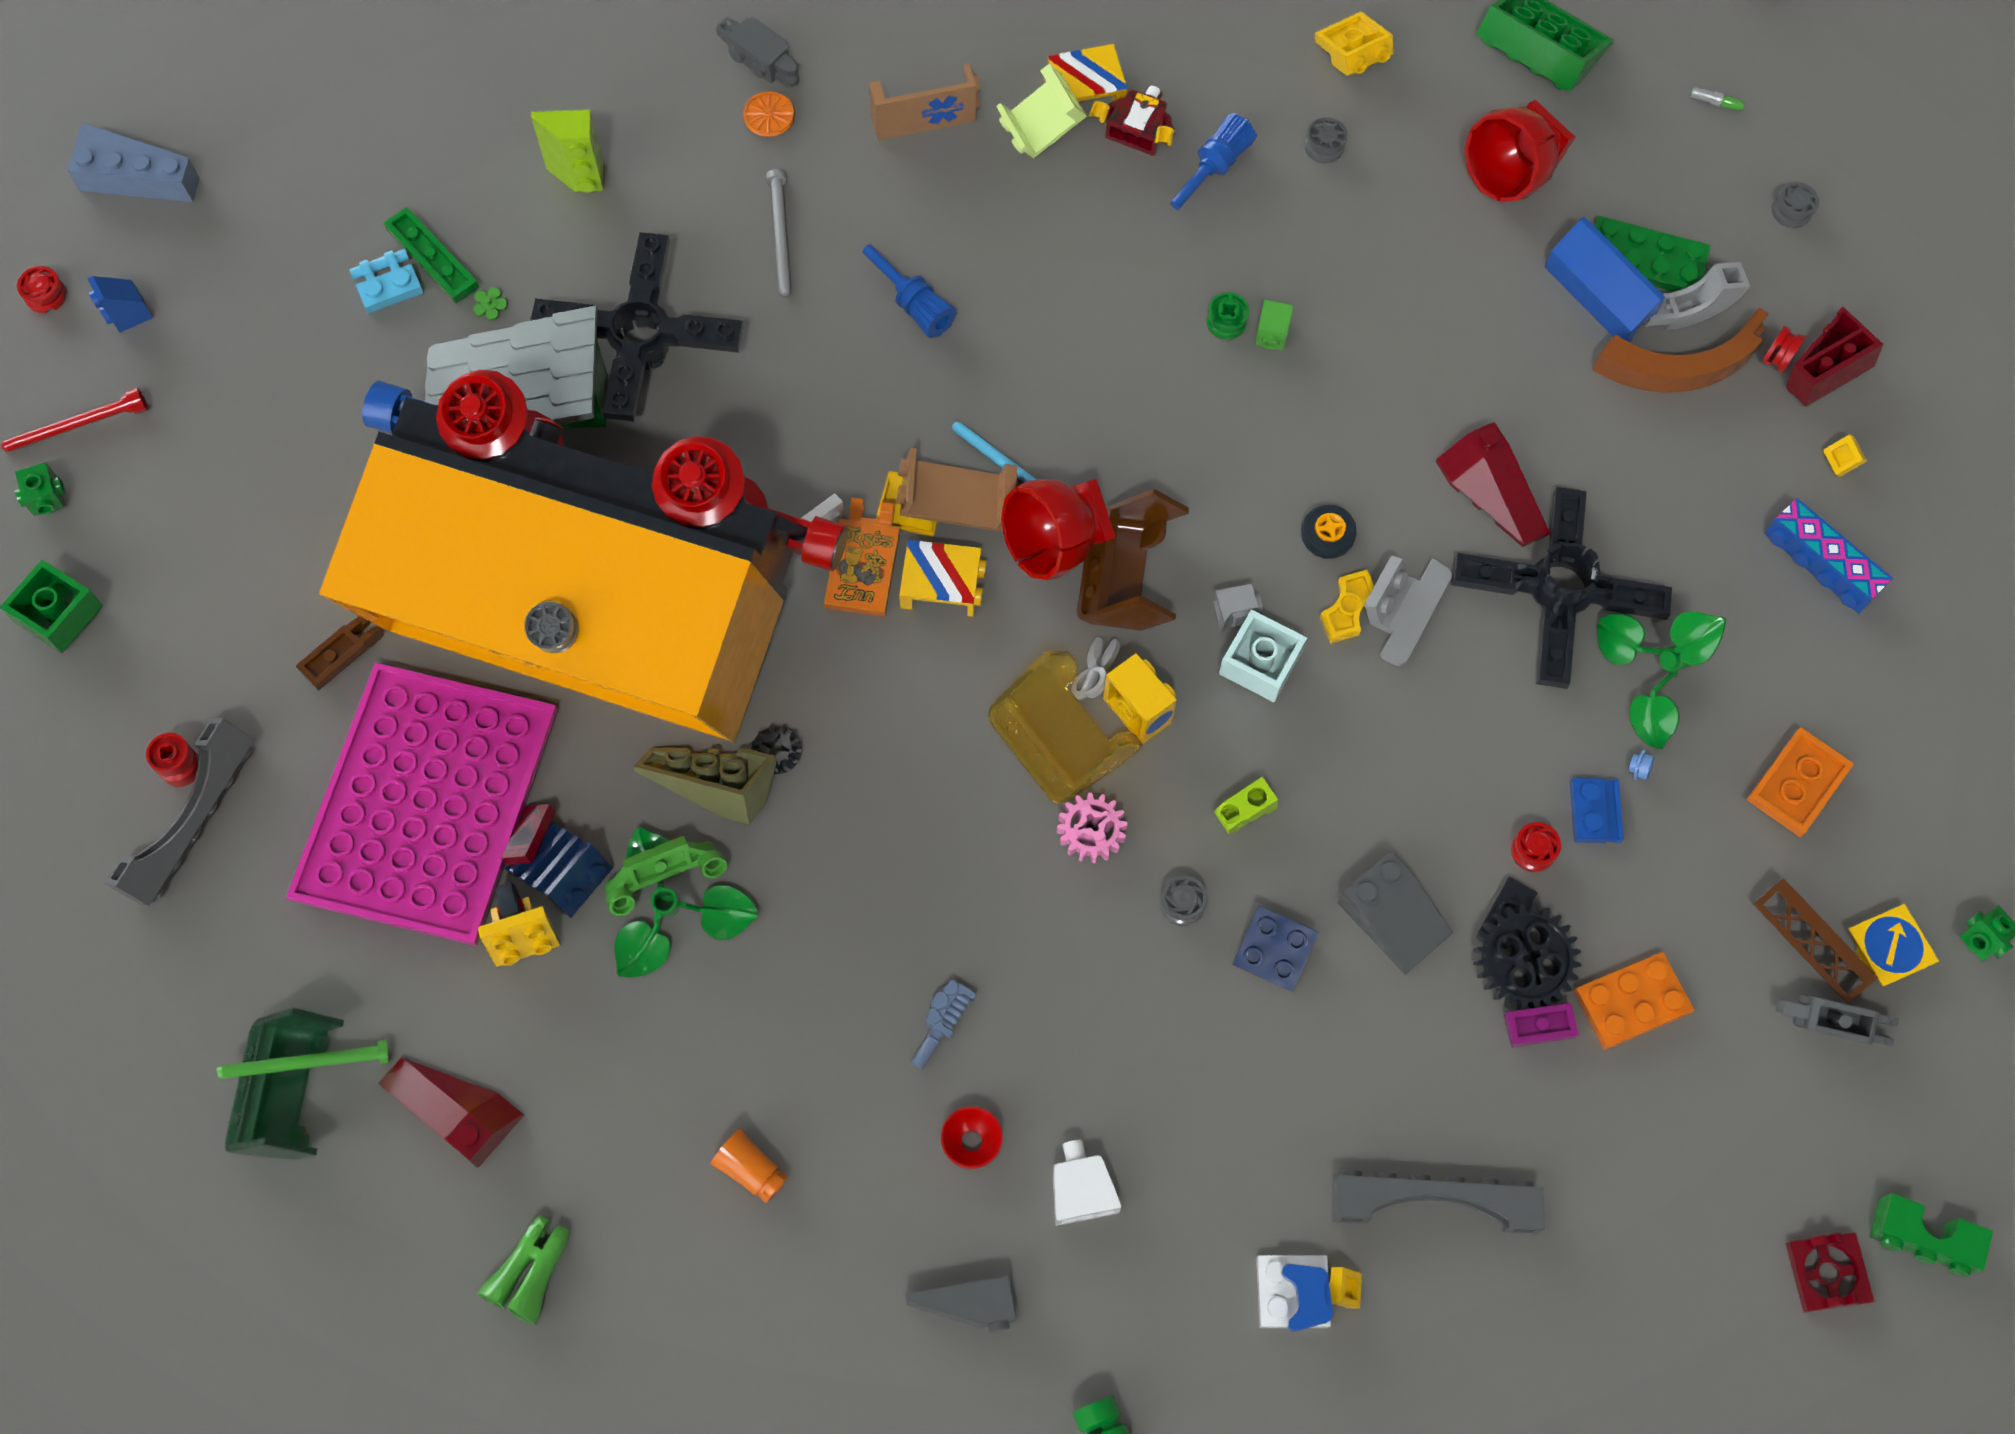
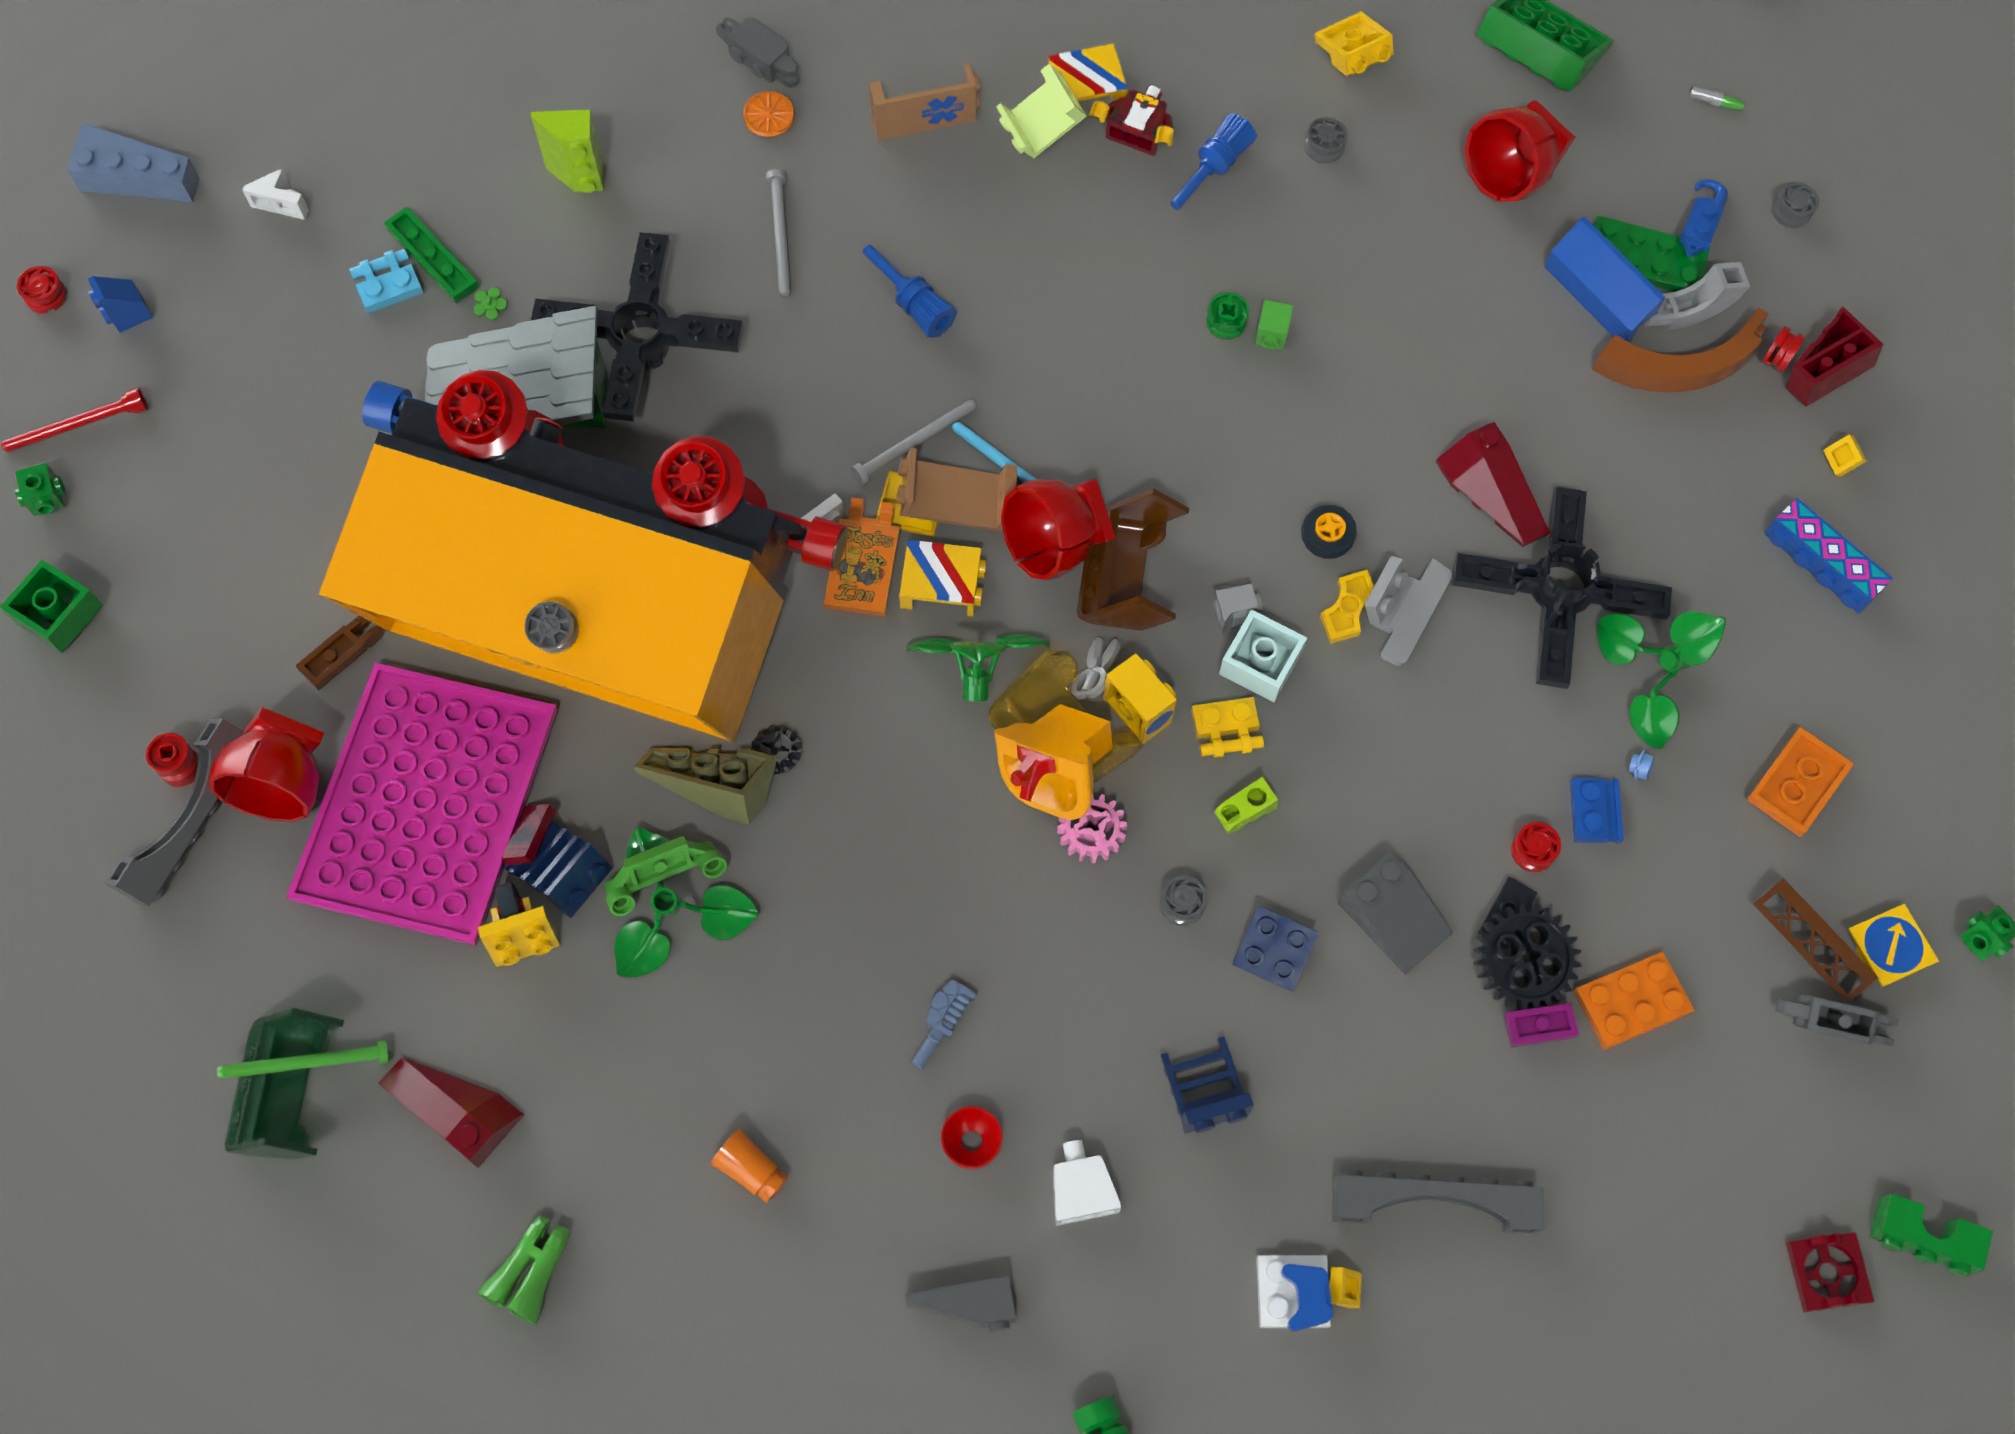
(269, 769): none -> red plate
(273, 195): none -> white slope
(862, 472): none -> light grey bar
(976, 679): none -> green plant
(1053, 760): none -> light orange piece
(1215, 1109): none -> dark blue plate
(1227, 718): none -> yellow plate
(1703, 219): none -> blue plate

